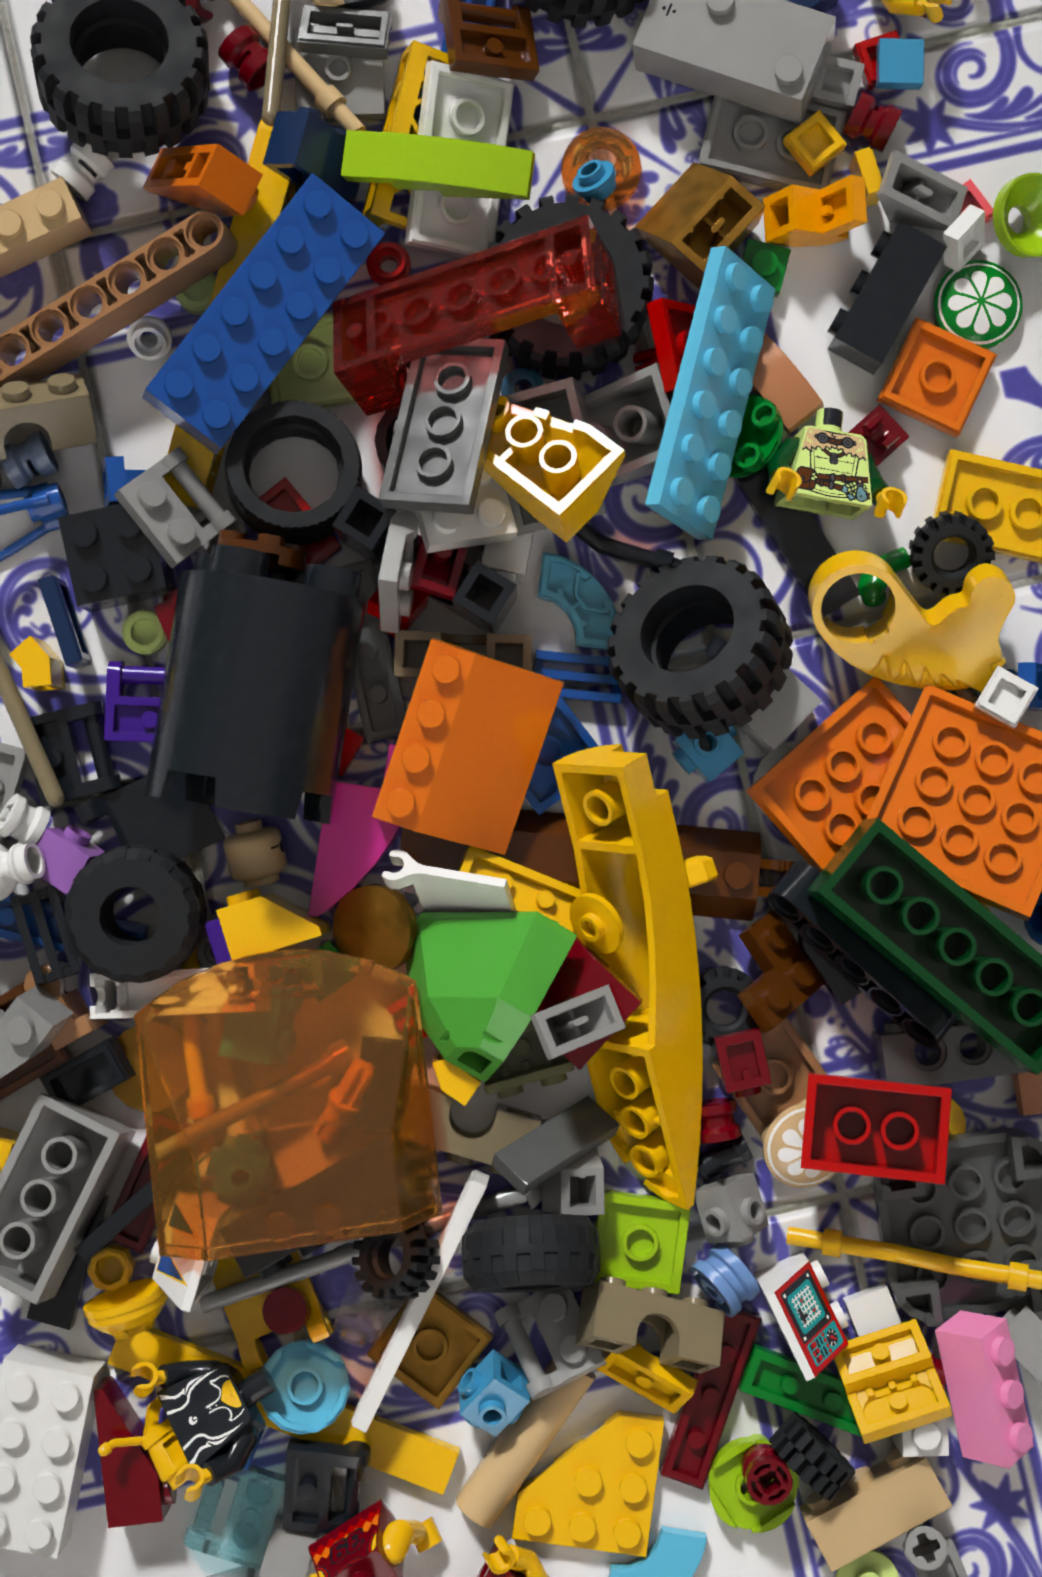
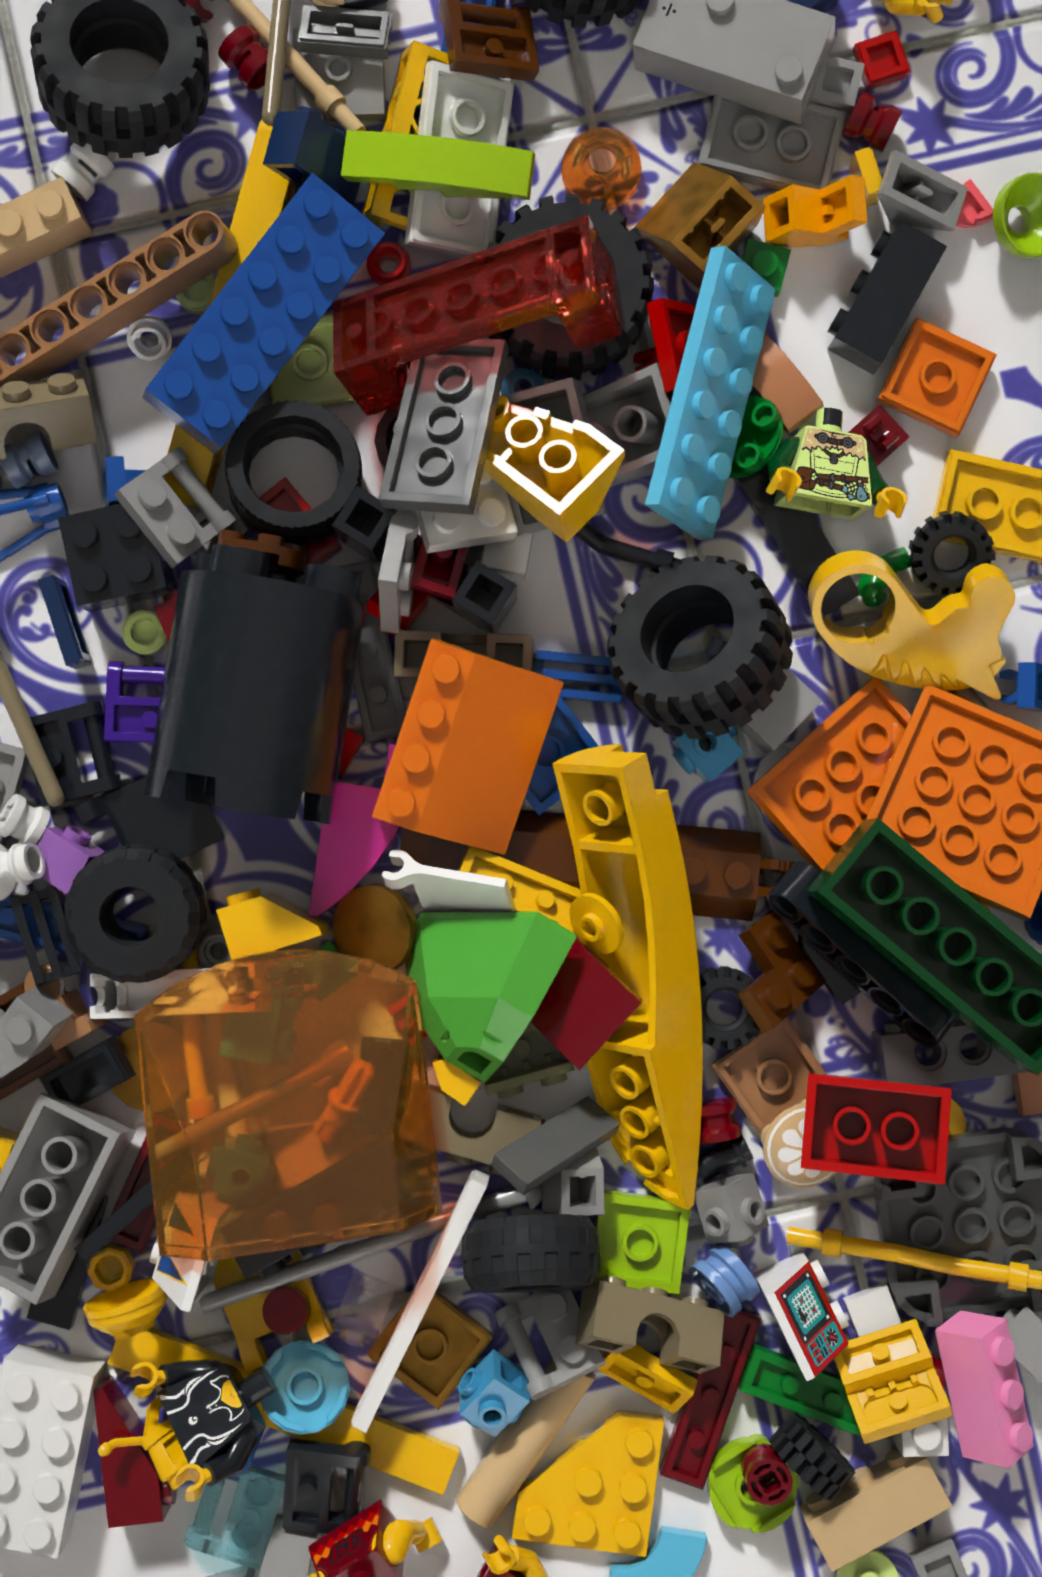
(40, 665): yellow piece -> none
(205, 179): orange slope -> none
(217, 941): dark purple tile -> none
(255, 853): tan head -> none
(414, 1269): black tyre -> none
(577, 1022): light grey slope -> none
(580, 597): medium azure tile -> none
(595, 180): dark azure plate -> none
(700, 870): yellow tile -> none
(742, 1062): dark red bracket -> none
(814, 143): yellow tile -> none
(900, 63): dark azure tile -> none
(938, 1554): light grey bush -> none
(964, 238): white tile -> none
(978, 303): dish -> none
(1005, 697): white tile -> none

